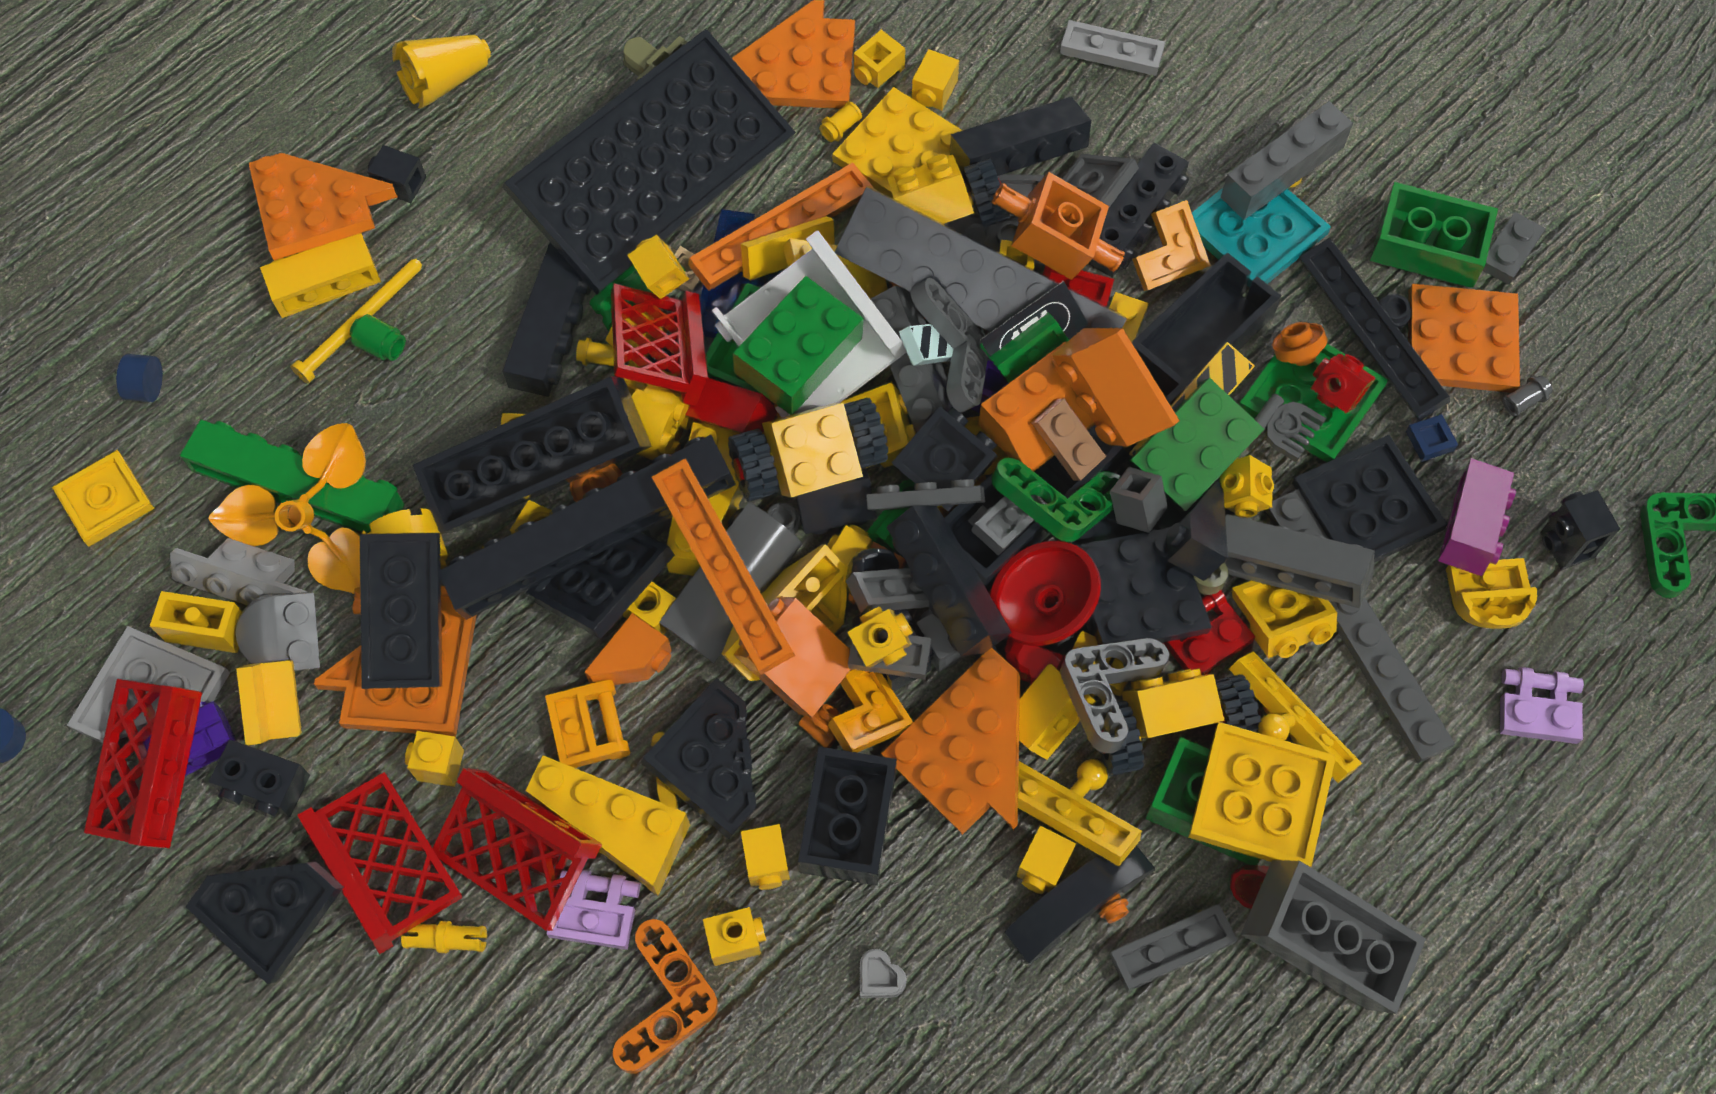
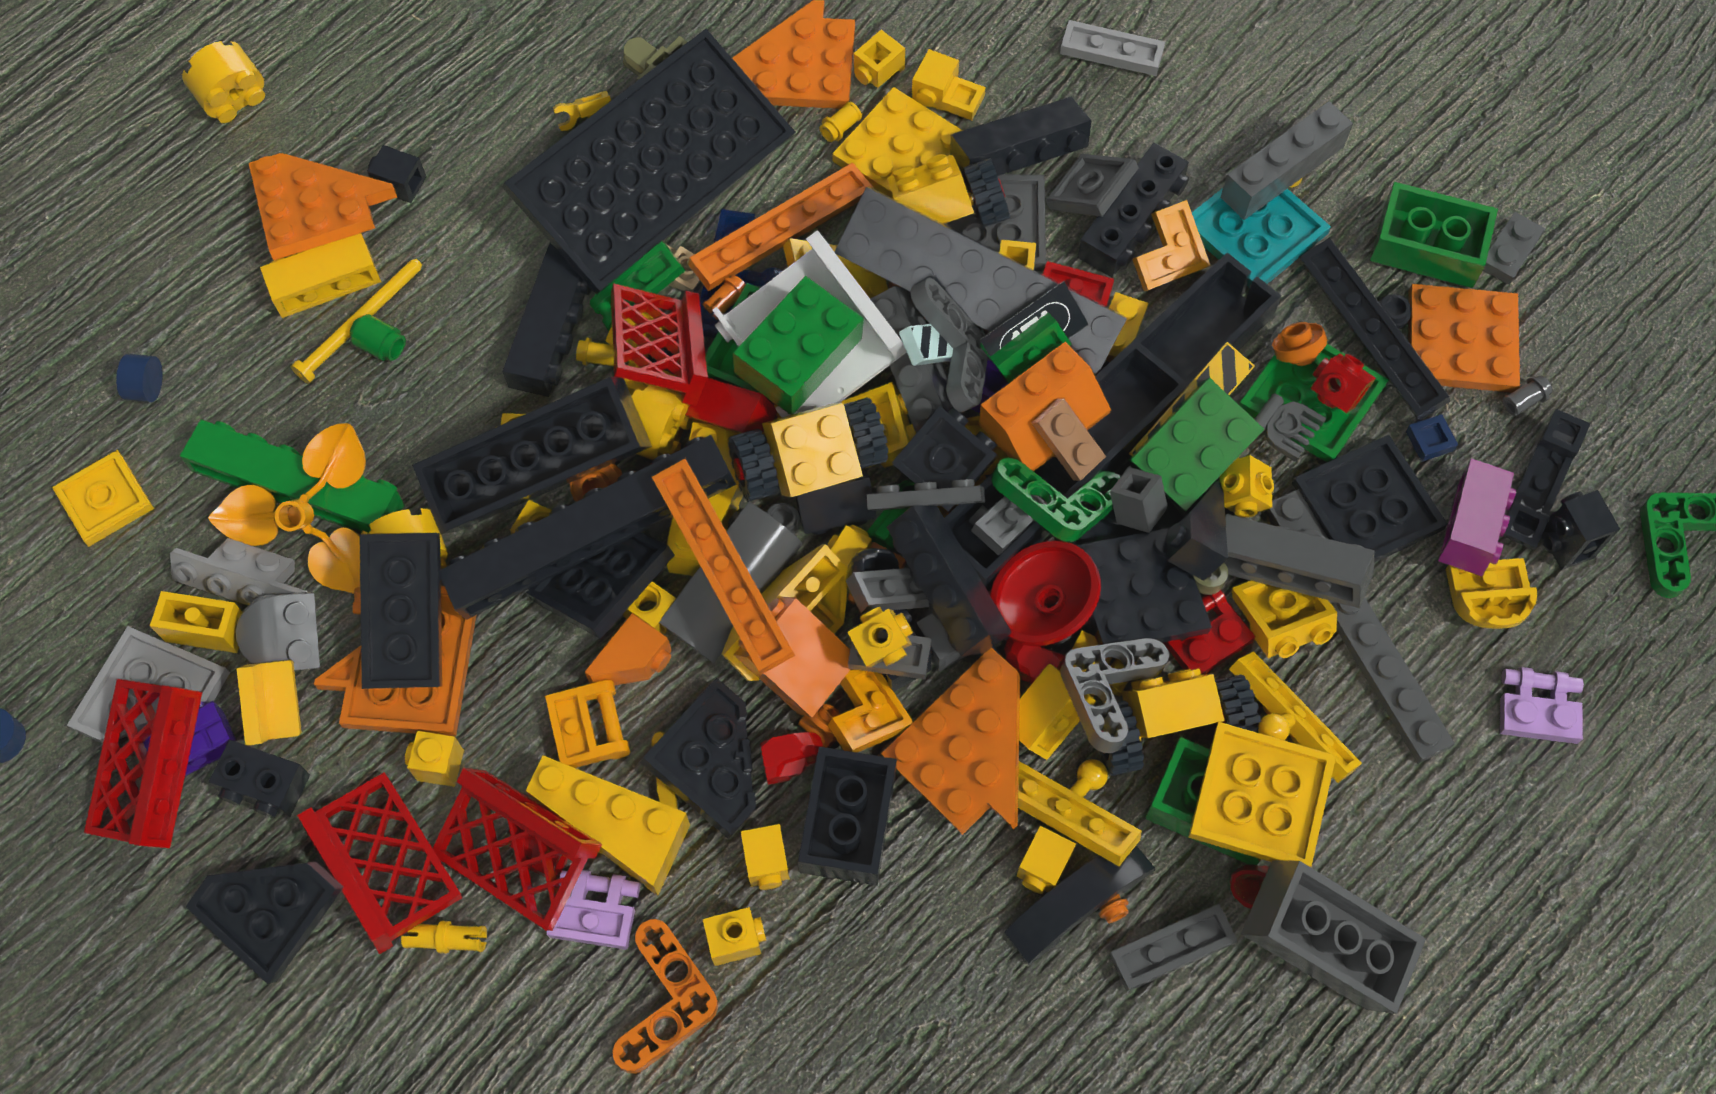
(224, 80): none -> yellow brick
(438, 65): yellow cone -> none
(581, 108): none -> yellow plate
(658, 266): yellow brick -> none
(725, 295): none -> orange pin
(767, 254): yellow tile -> none
(789, 755): none -> red rock
(879, 976): light grey tile -> none
(963, 98): none -> yellow plate
(1059, 226): orange brick -> none
(1114, 386): orange slope -> none
(1544, 478): none -> black slope

